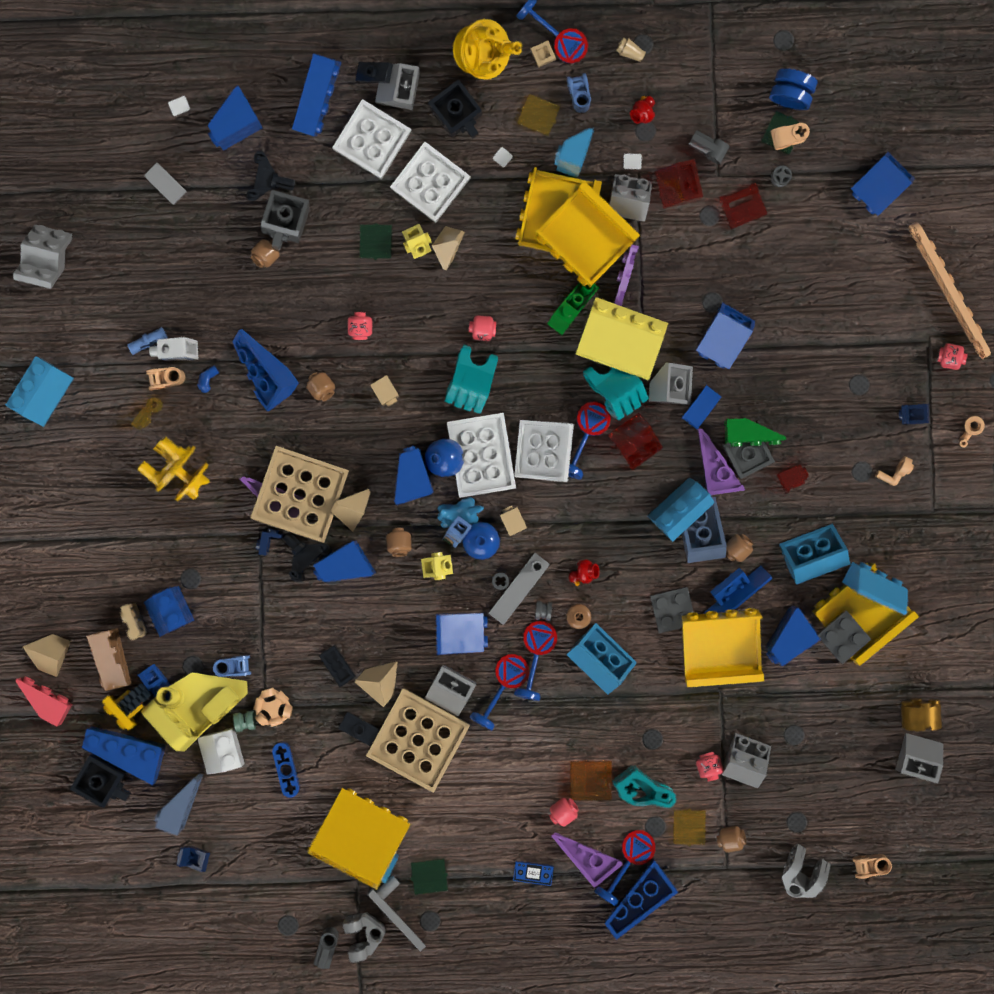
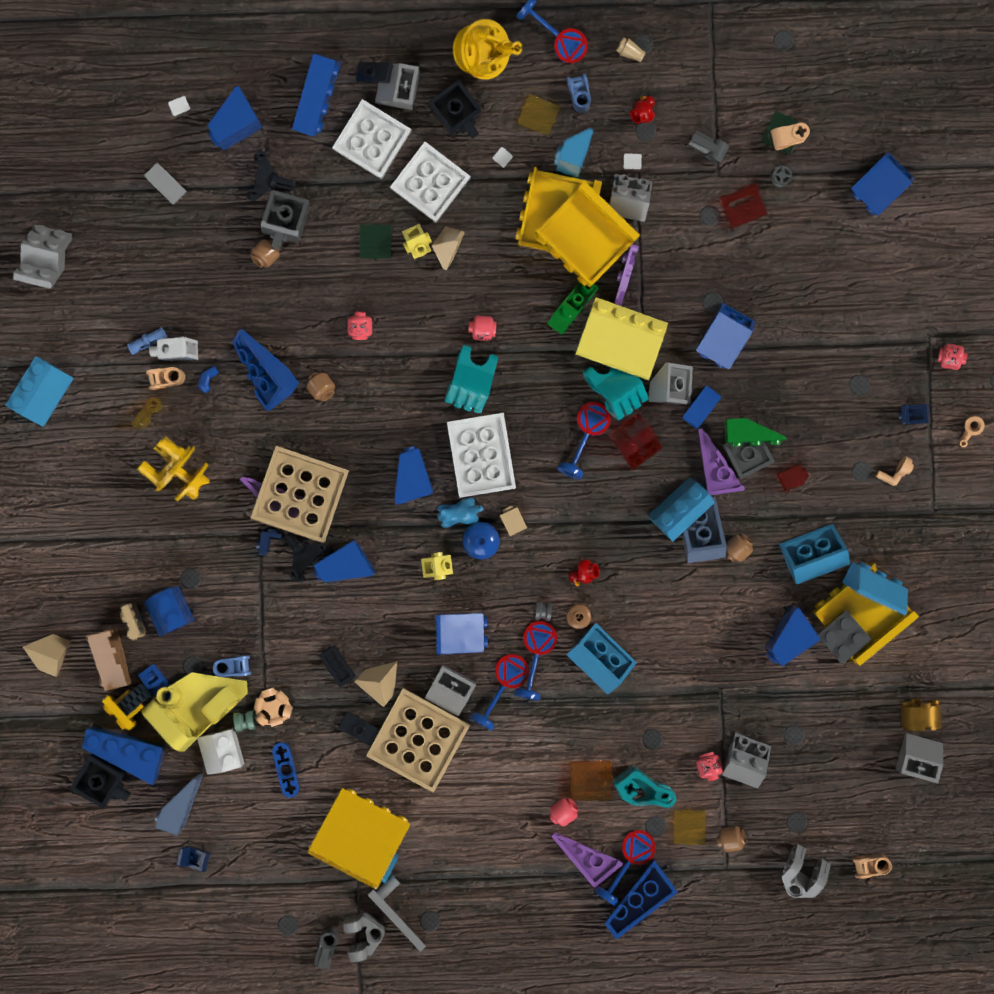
(46, 704): coral slope -> none
(351, 509): tan slope -> none
(385, 391): tan brick -> none
(398, 542): medium nougat head -> none
(429, 876): clear green piece -> none
(444, 457): blue cylinder -> none
(456, 533): medium blue leg -> none
(500, 587): dark grey bush -> none
(519, 588): light grey piece -> none
(533, 873): tile -> none
(543, 54): tan plate -> none
(543, 450): white plate -> none
(670, 608): dark grey plate -> none
(679, 184): clear red slope -> none
(722, 647): yellow panel -> none
(738, 589): blue bracket -> none
(793, 89): blue wheel -> none
(947, 286): light nougat plate -> none

